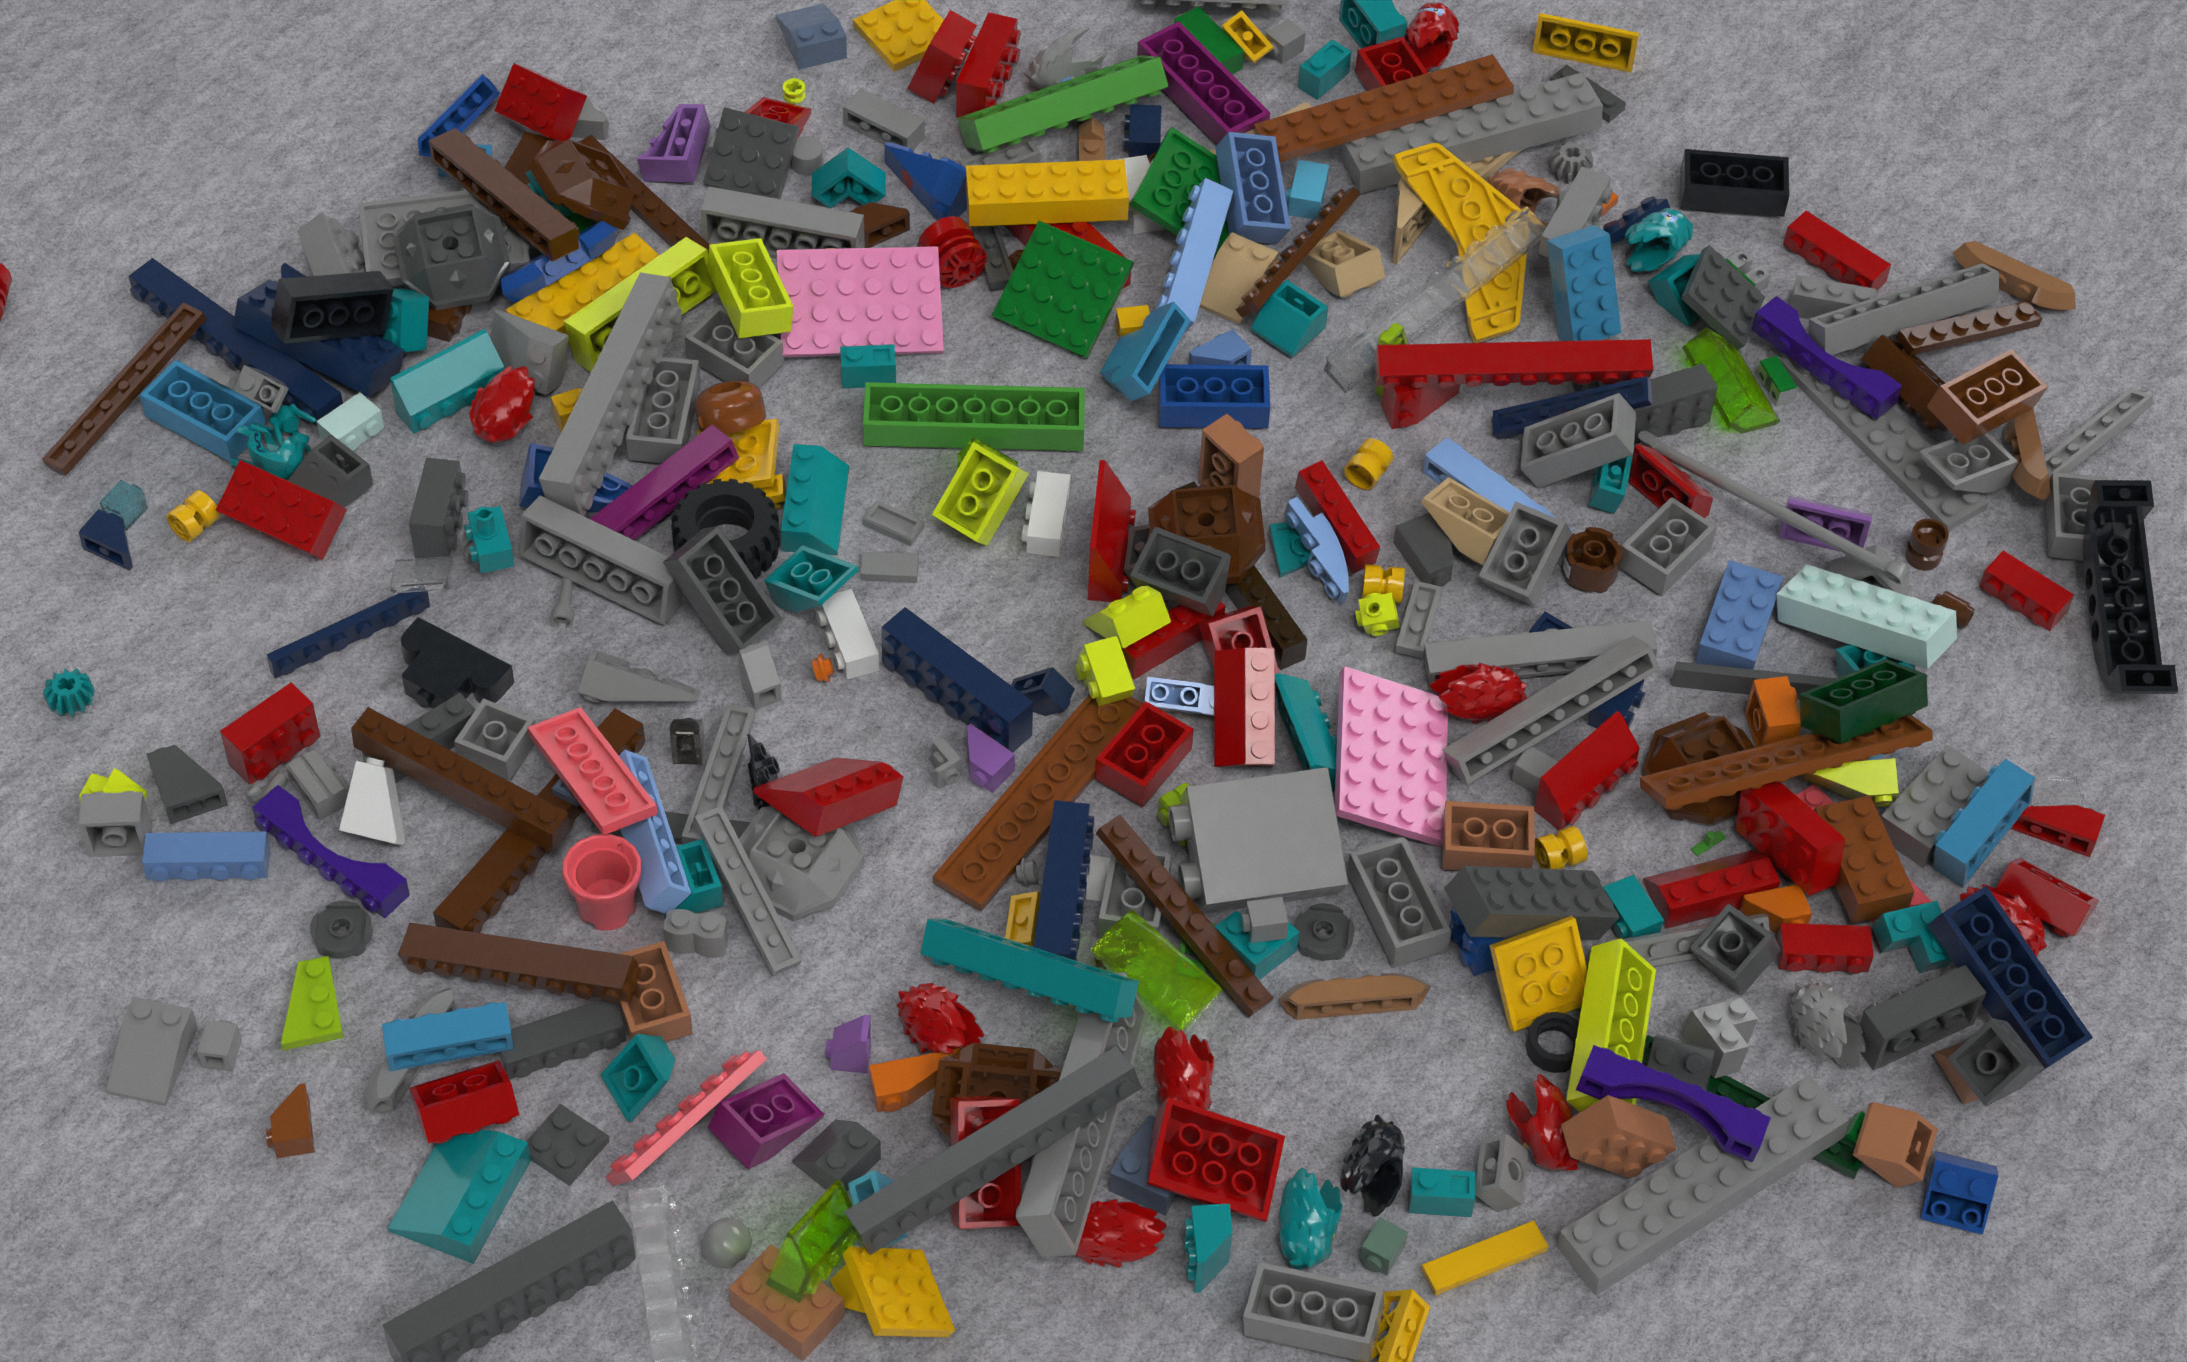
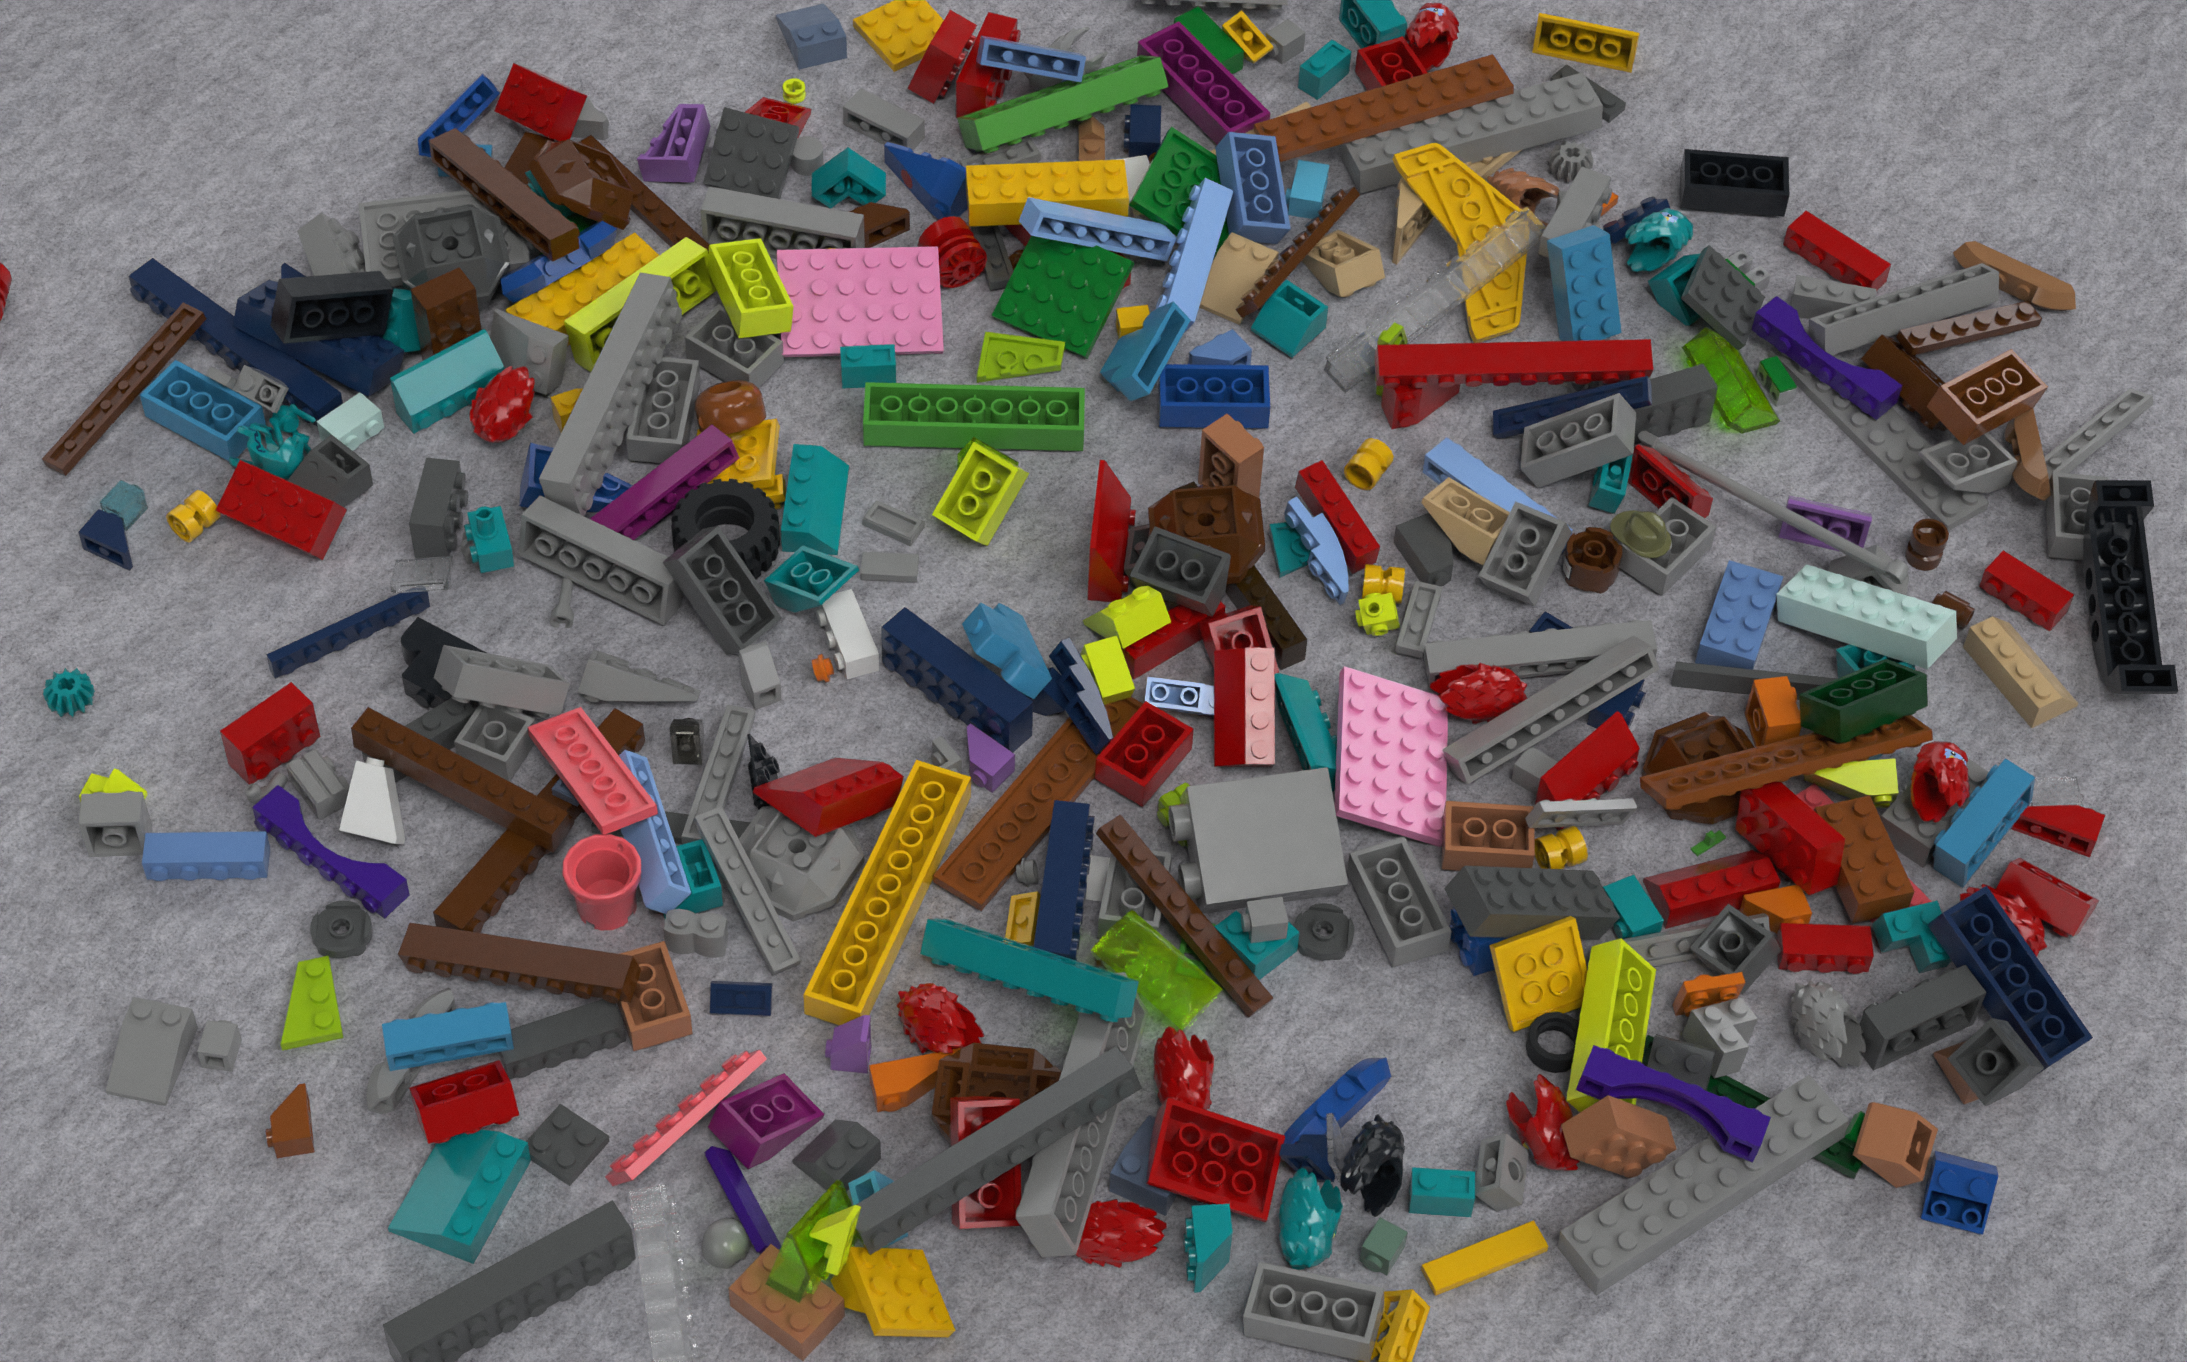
(184, 784): dark grey slope -> none
(445, 311): none -> reddish brown brick
(501, 681): none -> light grey brick
(638, 1073): teal slope -> none
(741, 998): none -> dark blue plate
(742, 1199): none -> dark purple tile
(838, 1232): none -> neon yellow slope
(887, 894): none -> yellow brick
(1006, 641): none -> dark azure brick
(1017, 356): none -> lime wing
(1031, 59): none -> medium blue brick
(1047, 513): white brick -> none
(1085, 701): none -> dark blue slope
(1097, 228): none -> light blue brick
(1311, 1154): none -> dark blue slope
(1335, 1145): none -> clear piece
(1342, 1099): none -> blue brick
(1354, 996): medium nougat brick -> none
(1580, 813): none -> light grey plate
(1642, 533): none -> olive piece
(1707, 991): none -> orange plate
(1939, 780): none -> red head
(2017, 671): none -> tan slope

